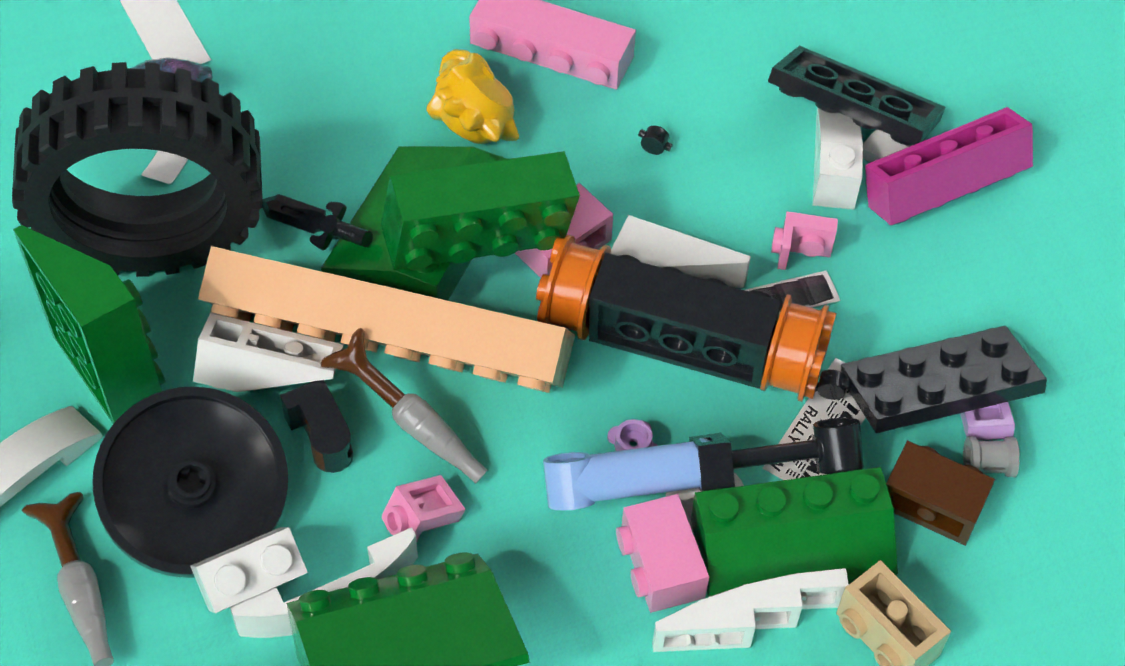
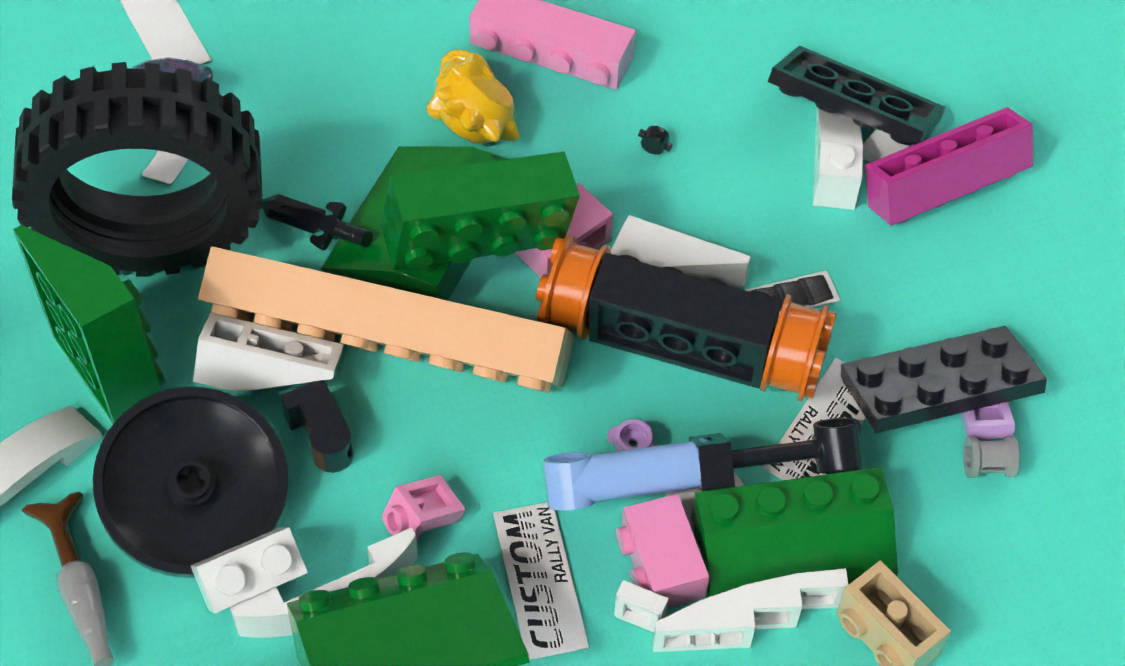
(408, 410): light grey piece -> none
(540, 581): none -> white sticker
(639, 606): none -> white tile
(804, 235): bright pink bracket -> none
(832, 384): black piece -> none
(938, 492): reddish brown brick -> none

